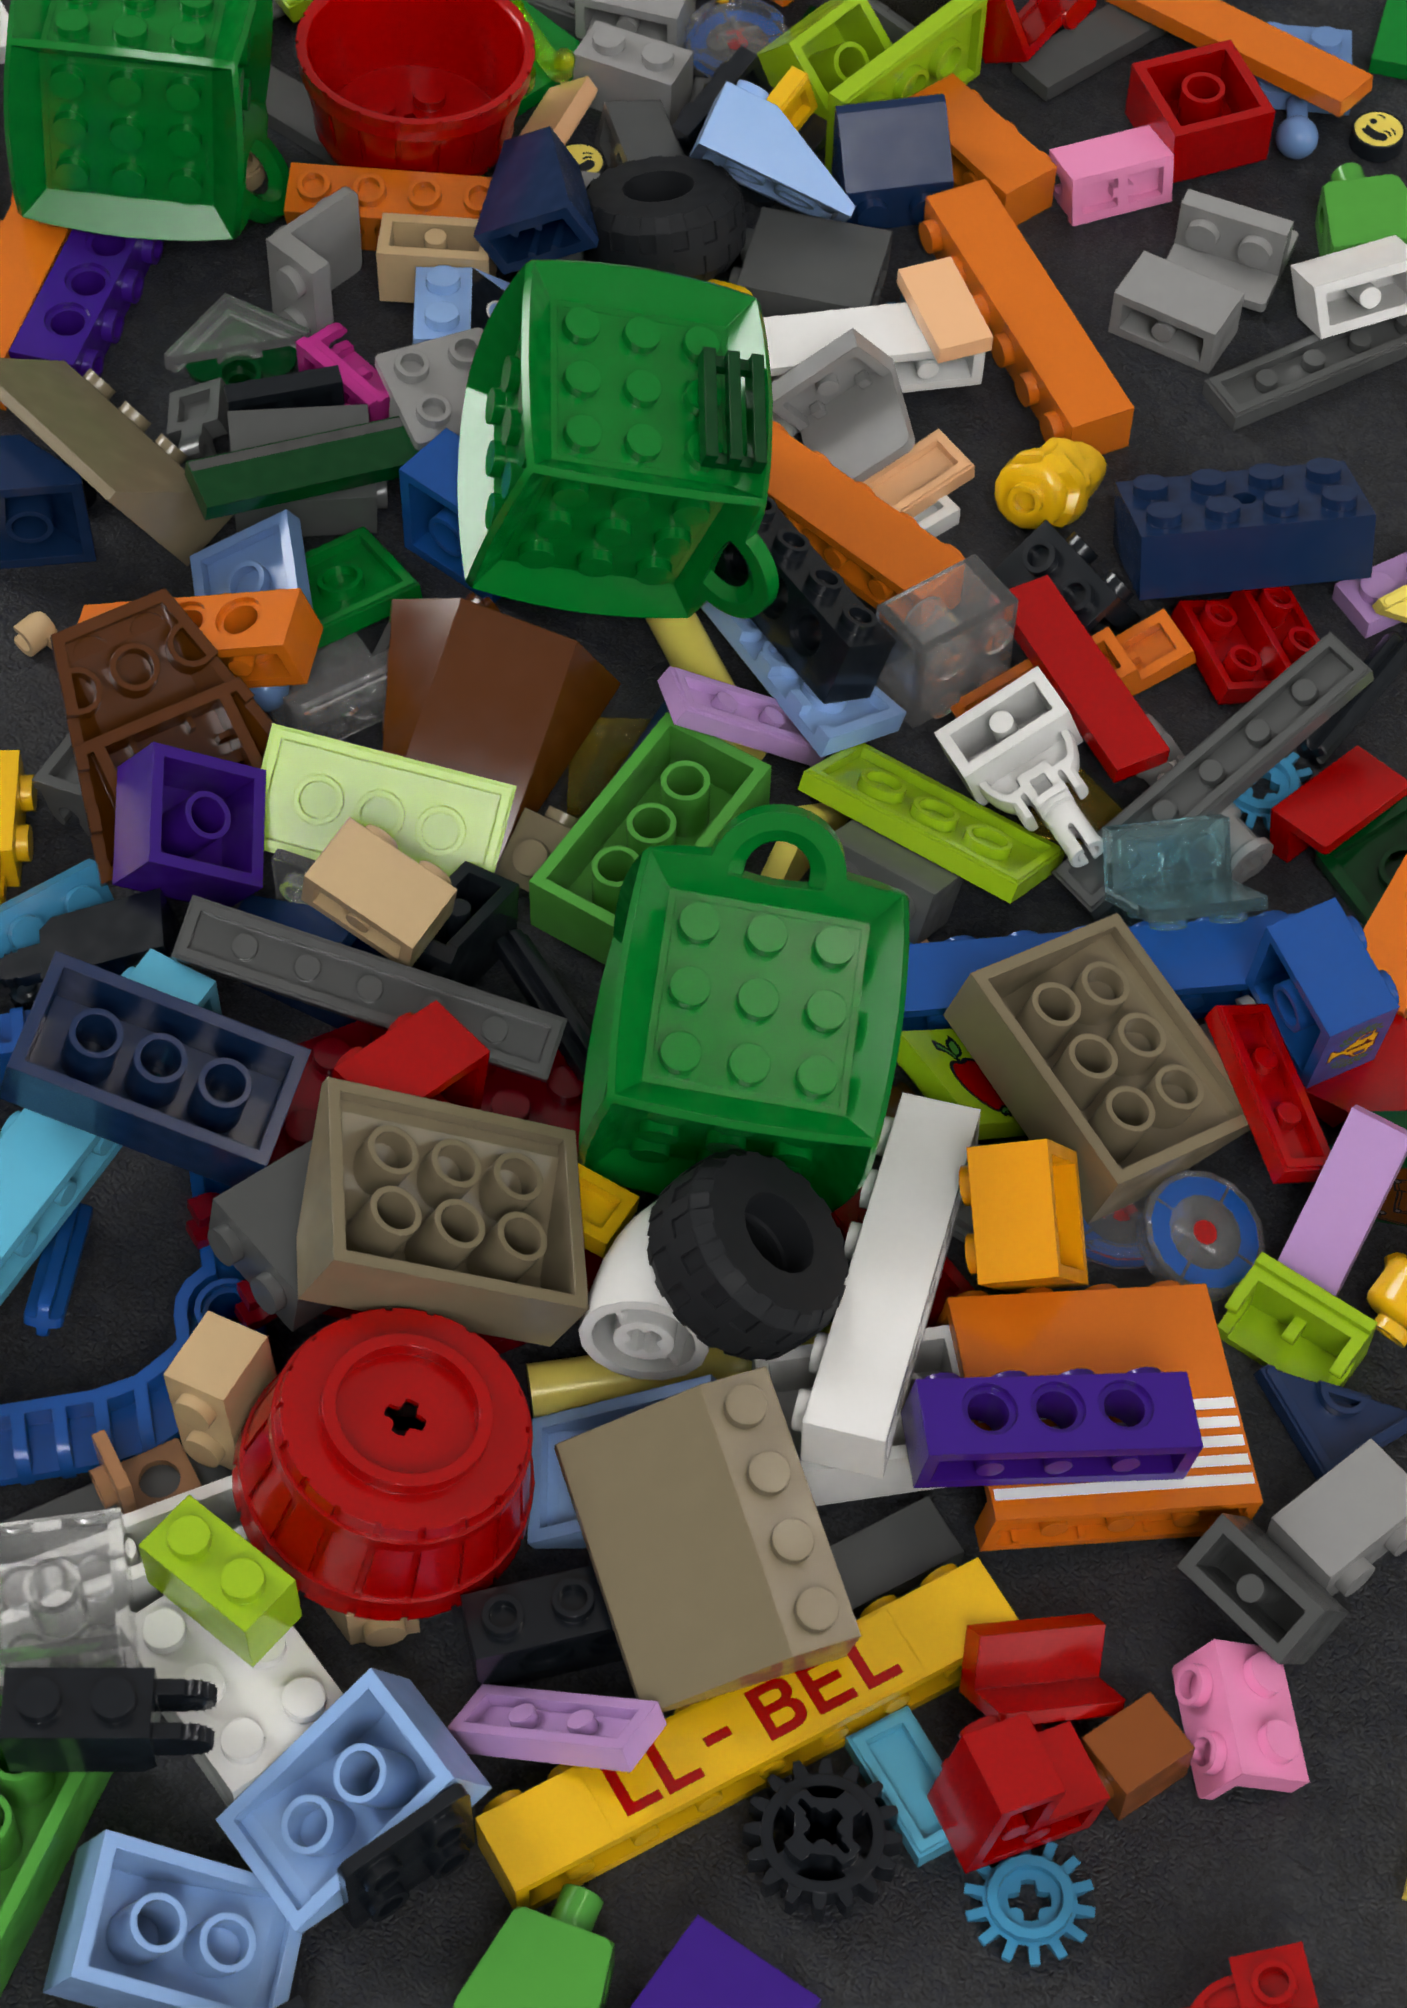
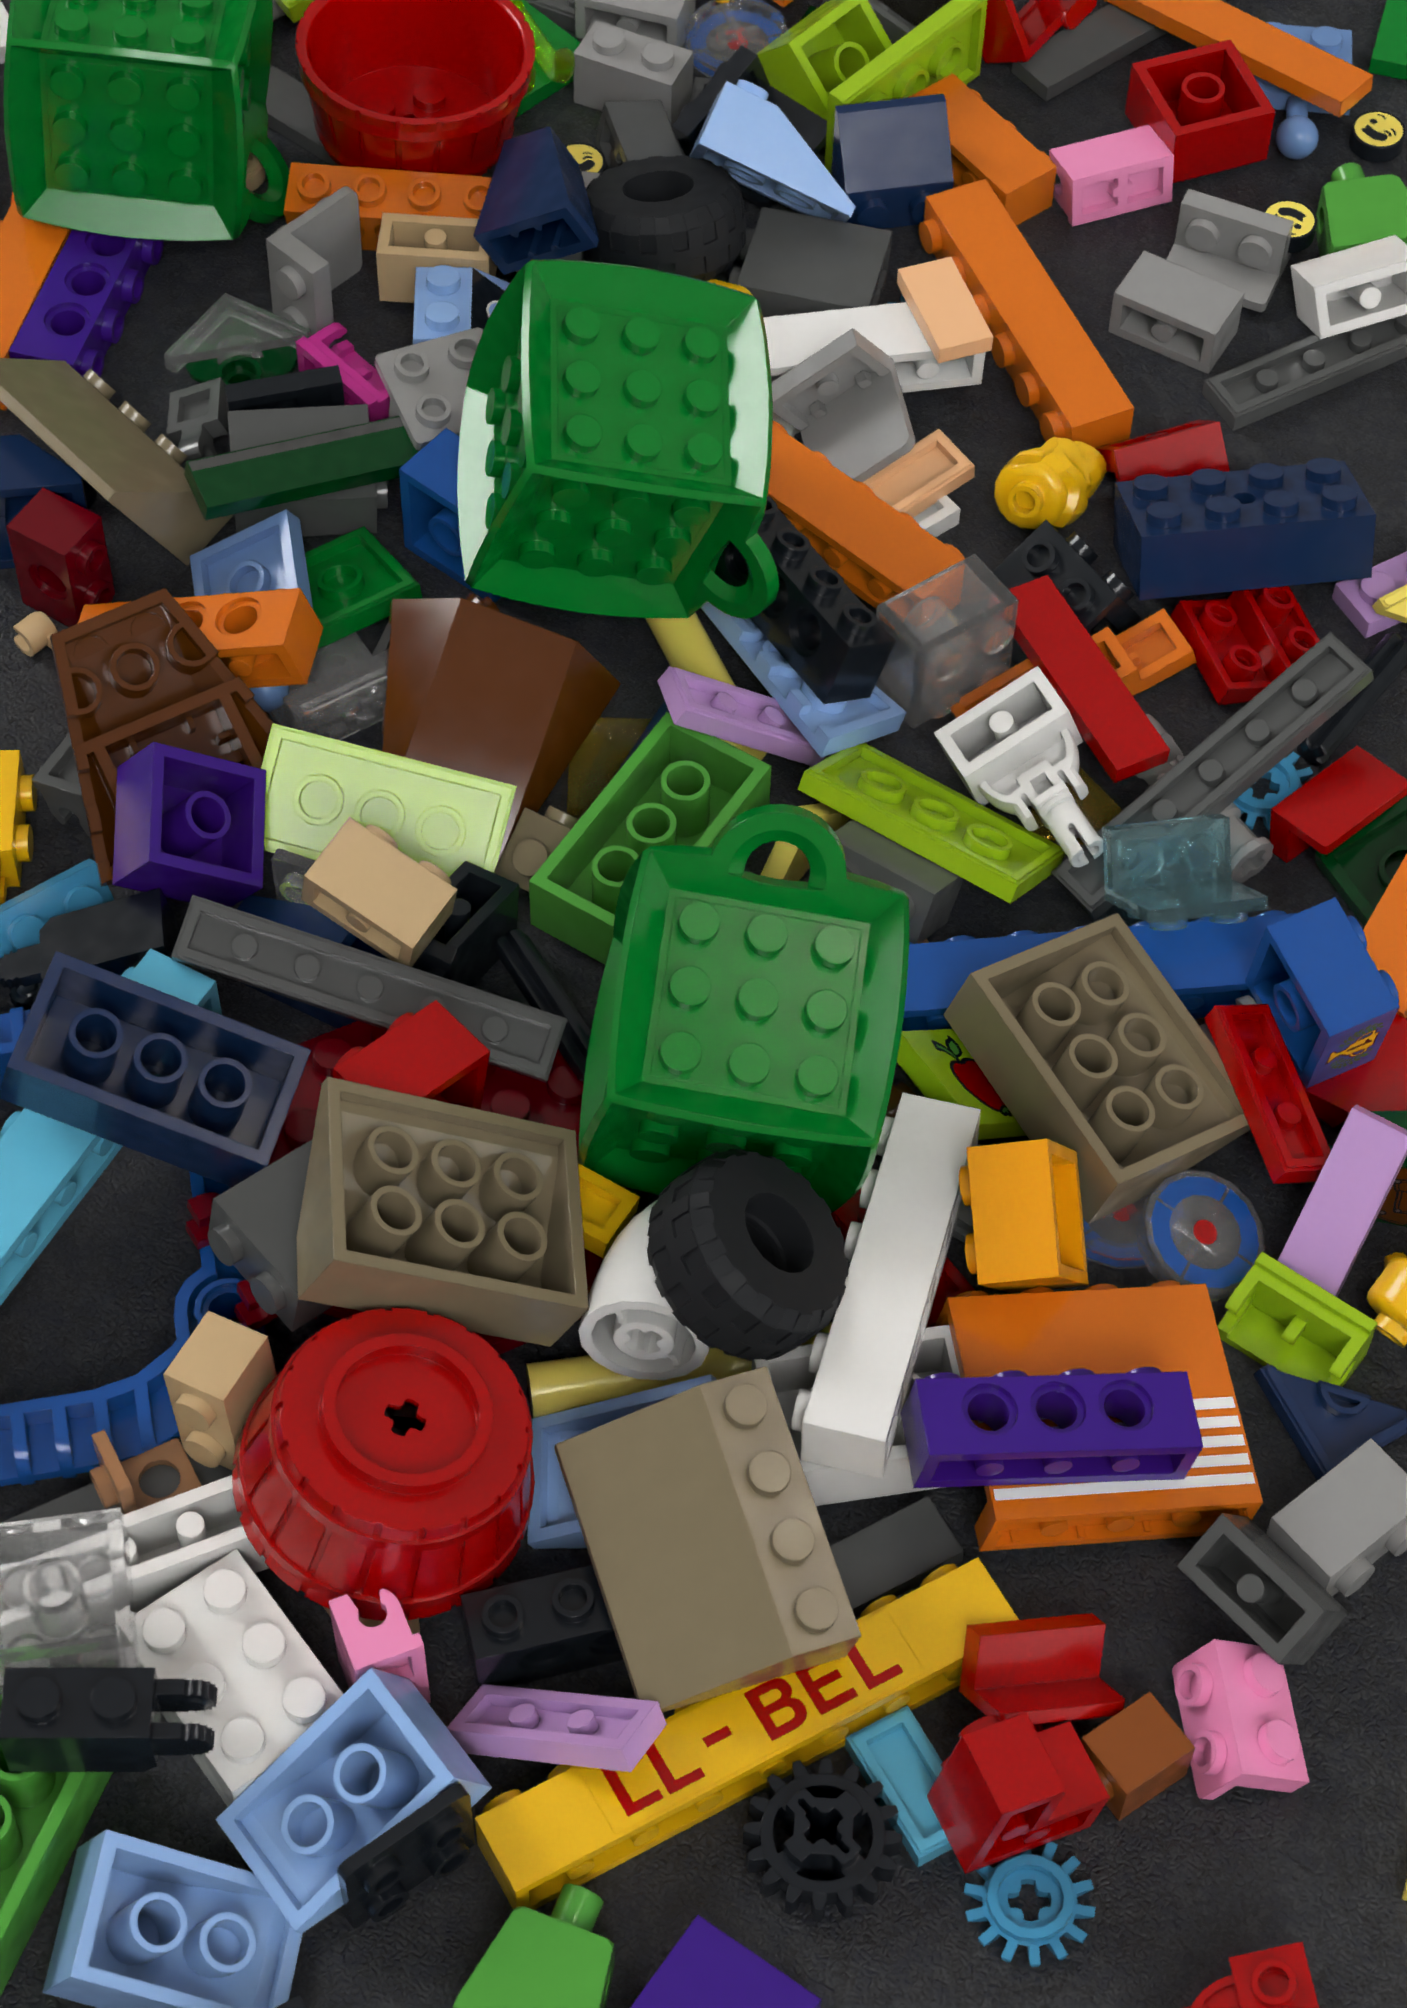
(57, 1273): blue axle -> none
(60, 557): none -> dark red brick
(220, 1580): lime brick -> none
(383, 1647): none -> bright pink hinge
(563, 108): light nougat tile -> none
(734, 369): dark green tile -> none
(794, 97): yellow tile -> none
(1168, 451): none -> red panel
(1304, 222): none -> tile

